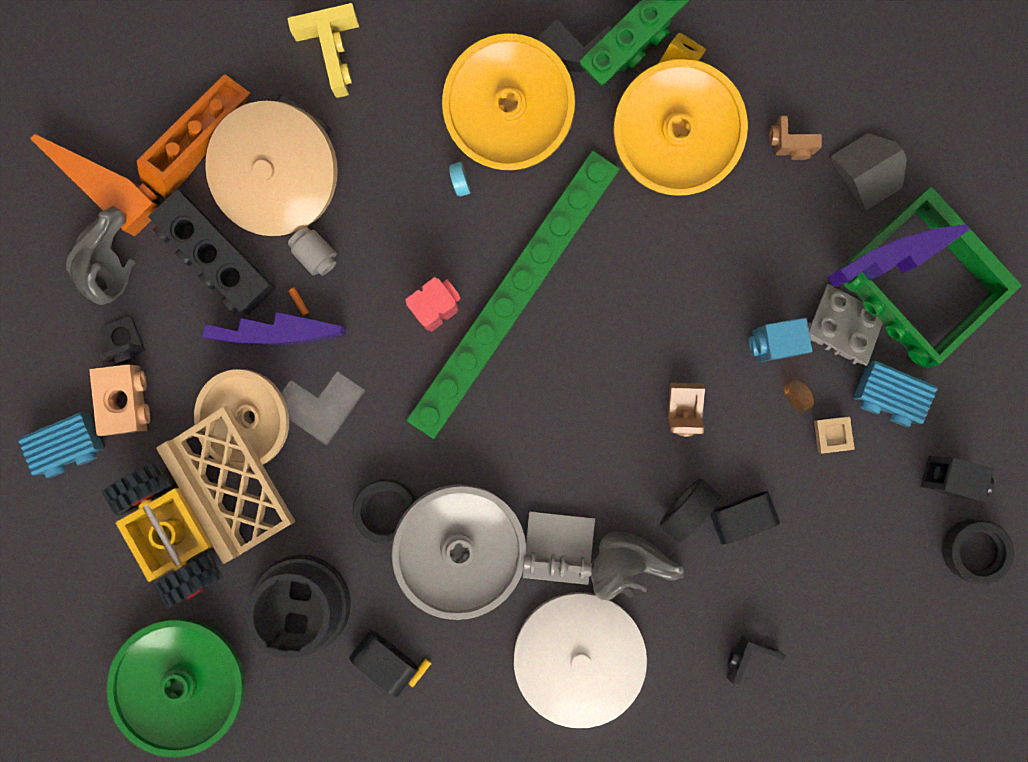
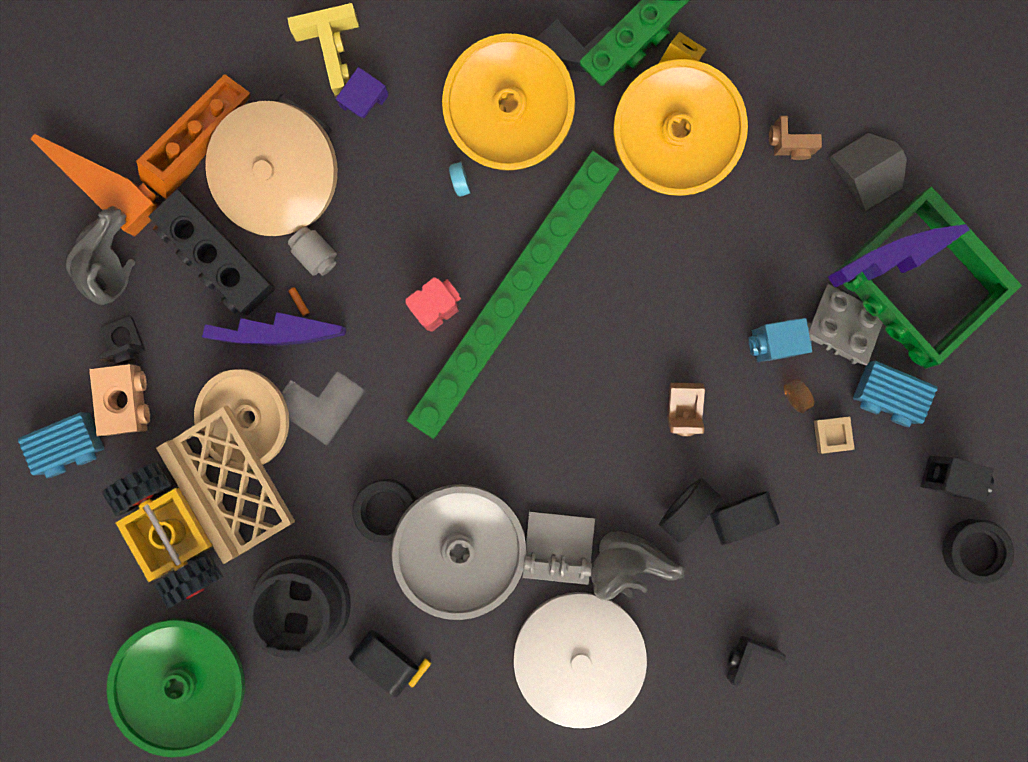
(361, 93): none -> dark purple panel

